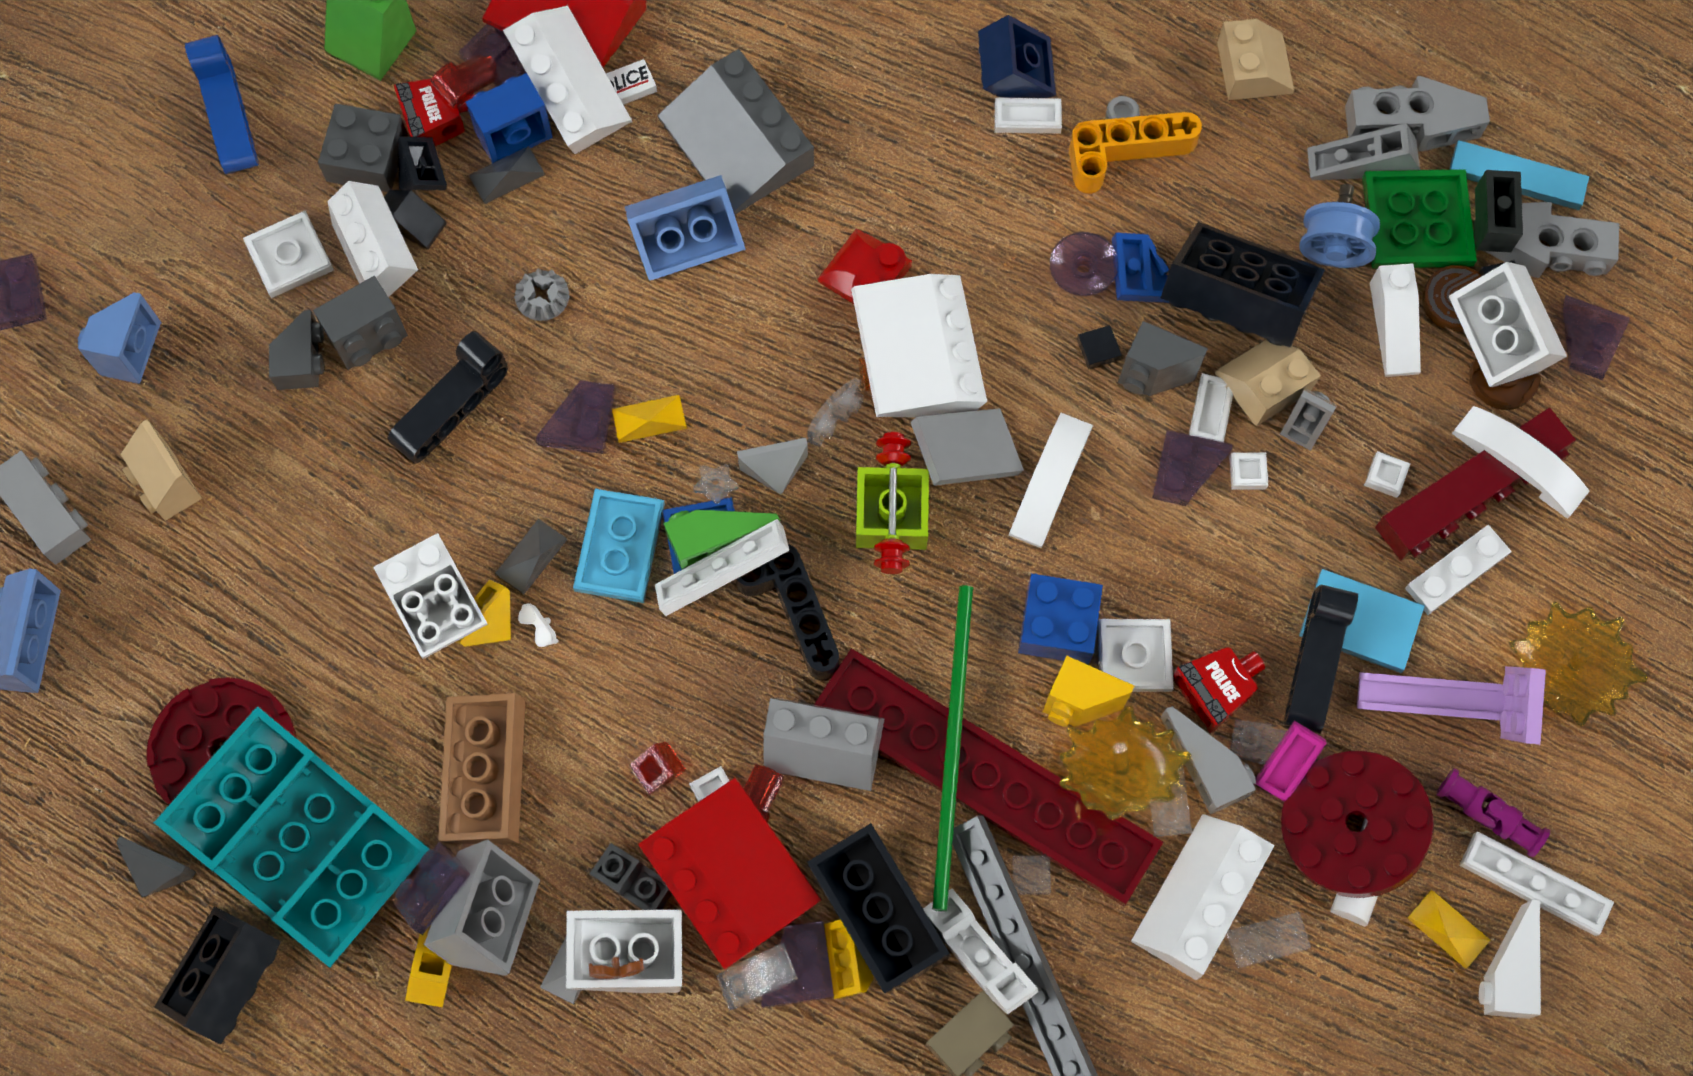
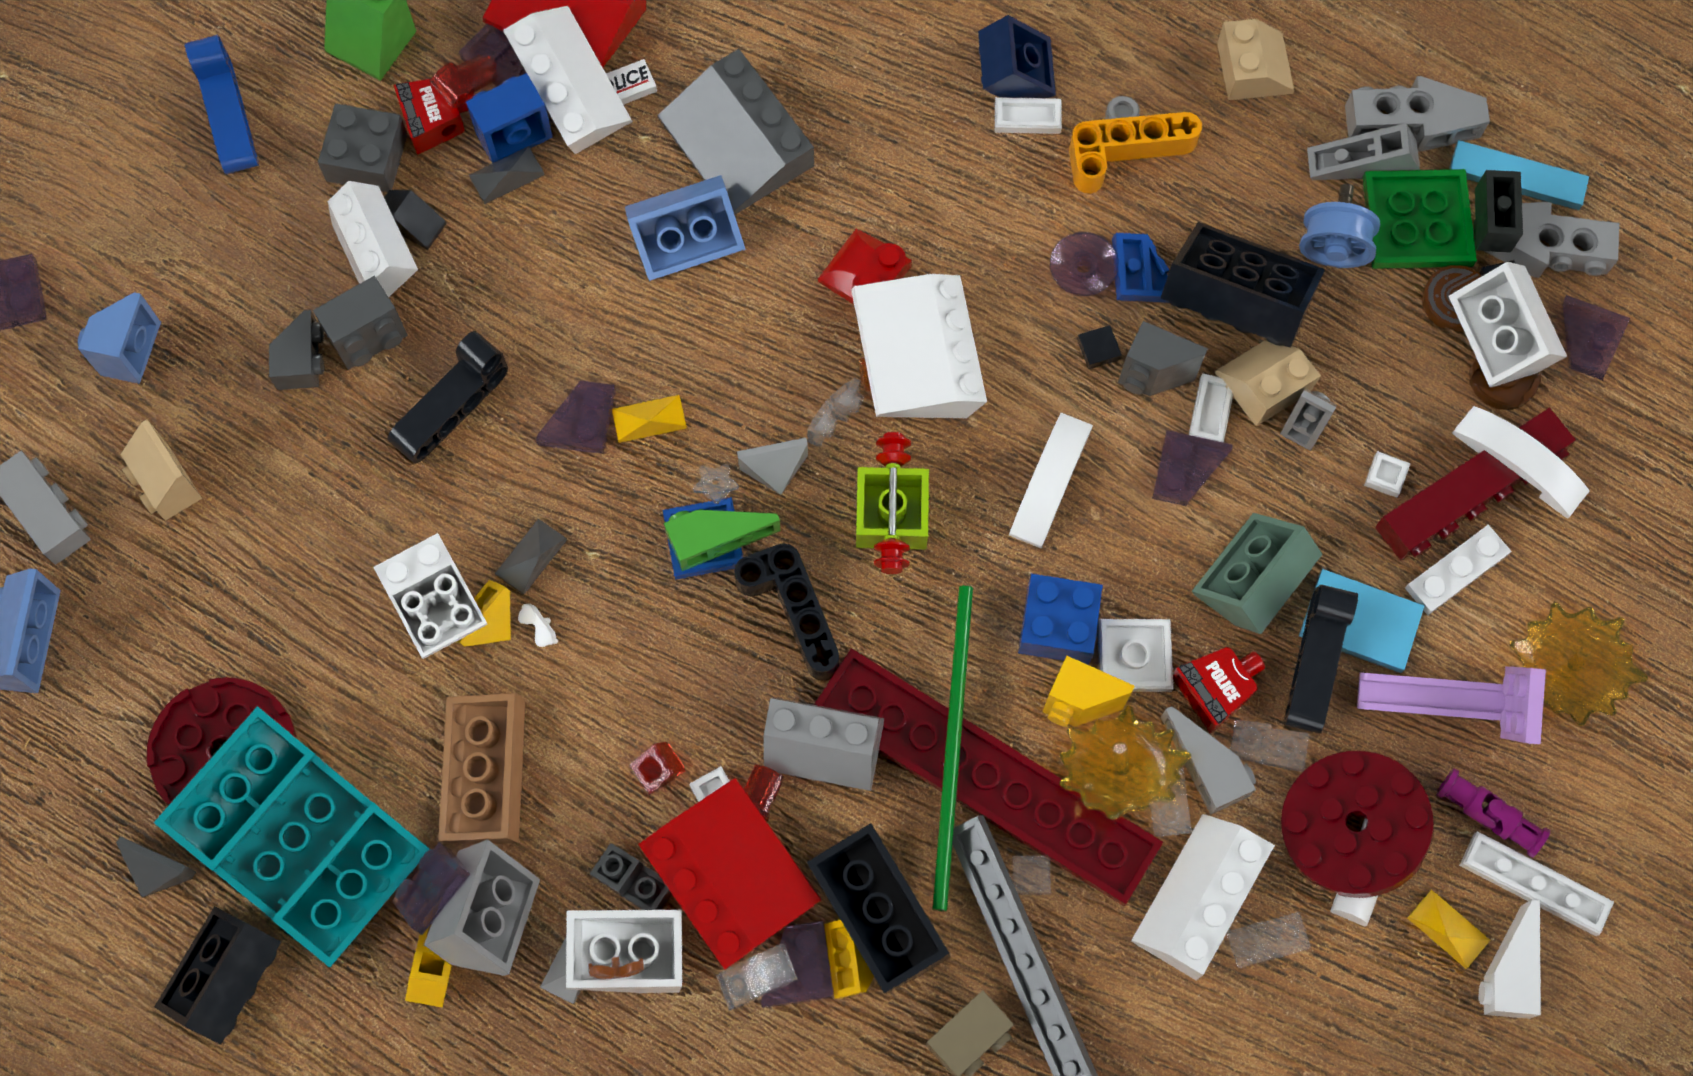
(288, 254): white tile -> none
(419, 165): black slope -> none
(539, 308): light grey gear -> none
(619, 545): medium azure tile -> none
(721, 567): white tile -> none
(966, 446): light grey tile -> none
(980, 955): white slope -> none
(1248, 471): white tile -> none
(1258, 571): none -> sand green slope
(1290, 761): dark pink tile -> none
(1397, 318): white slope -> none

